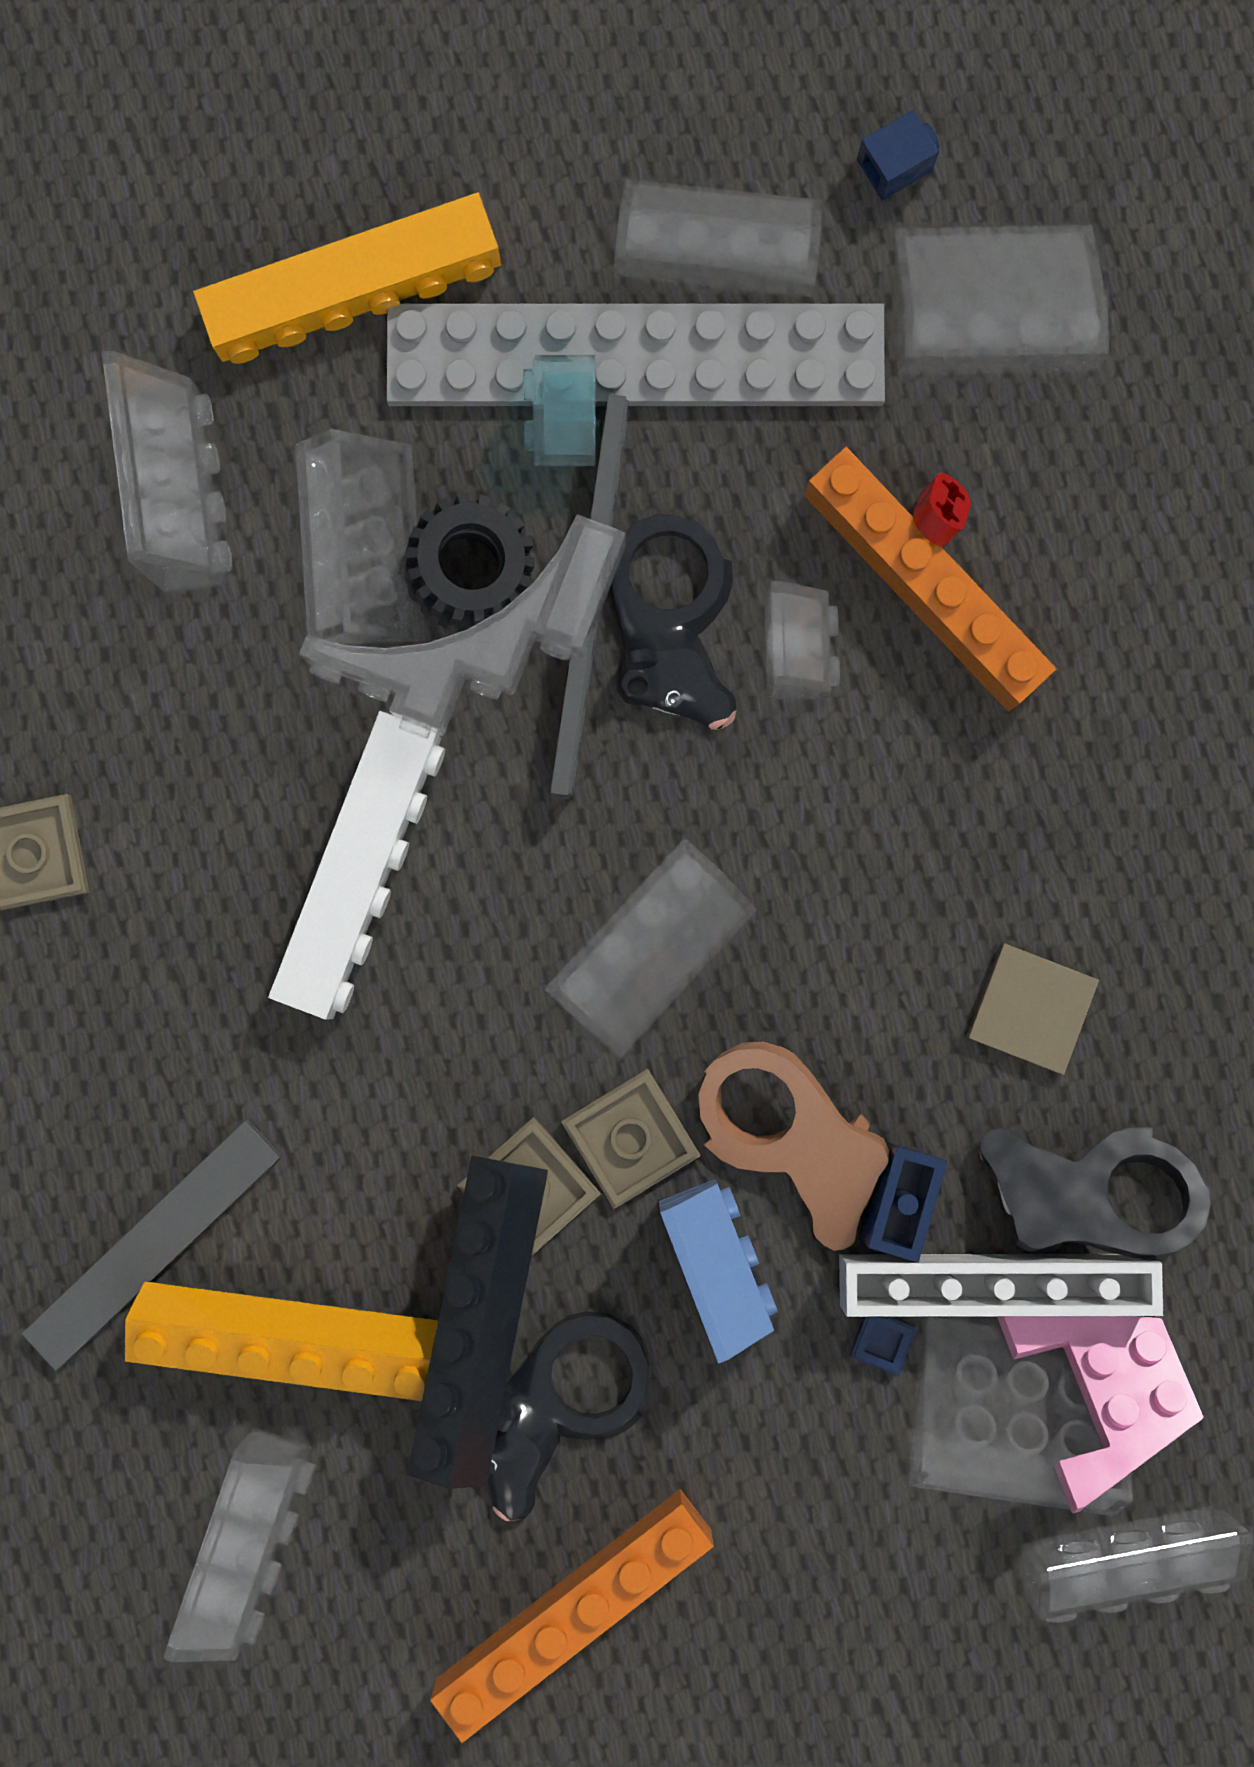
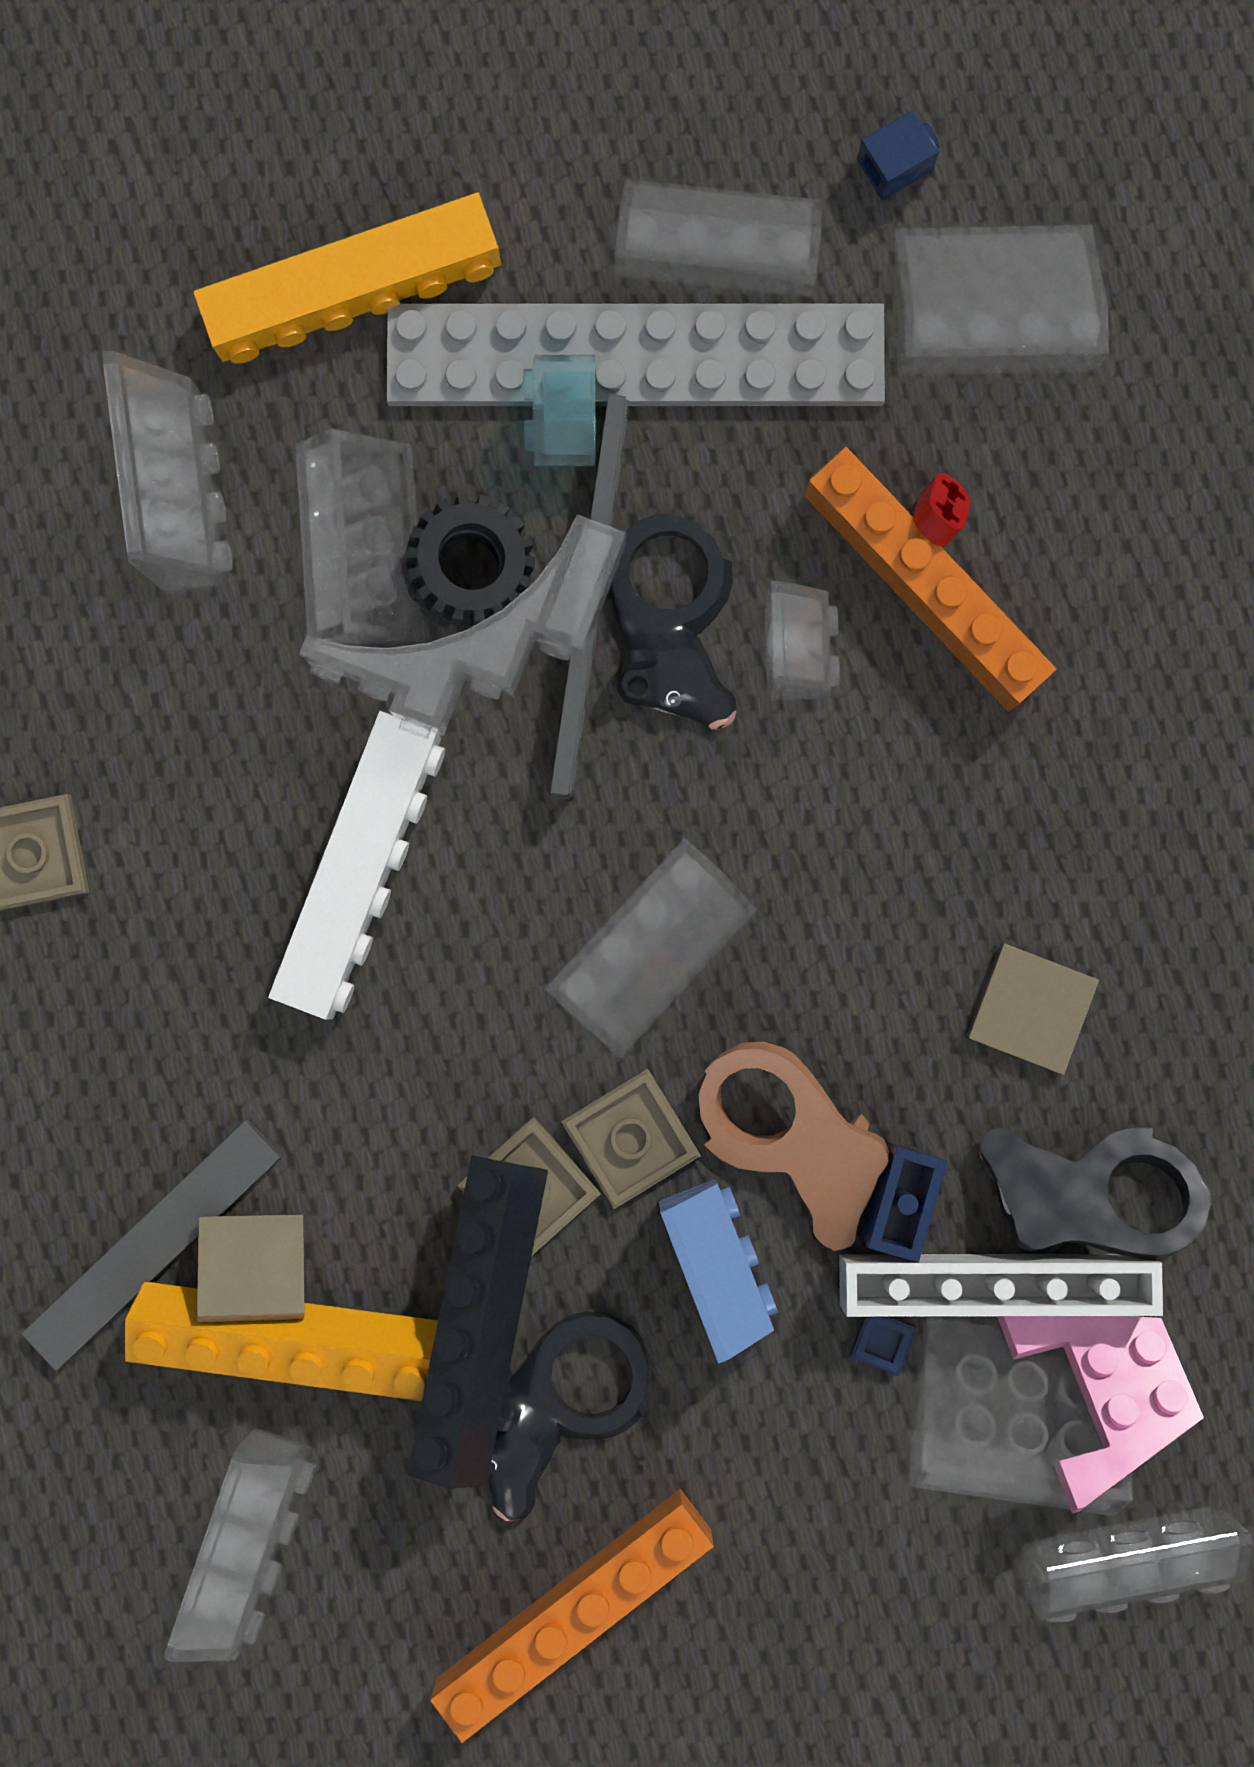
(250, 1268): none -> dark tan tile

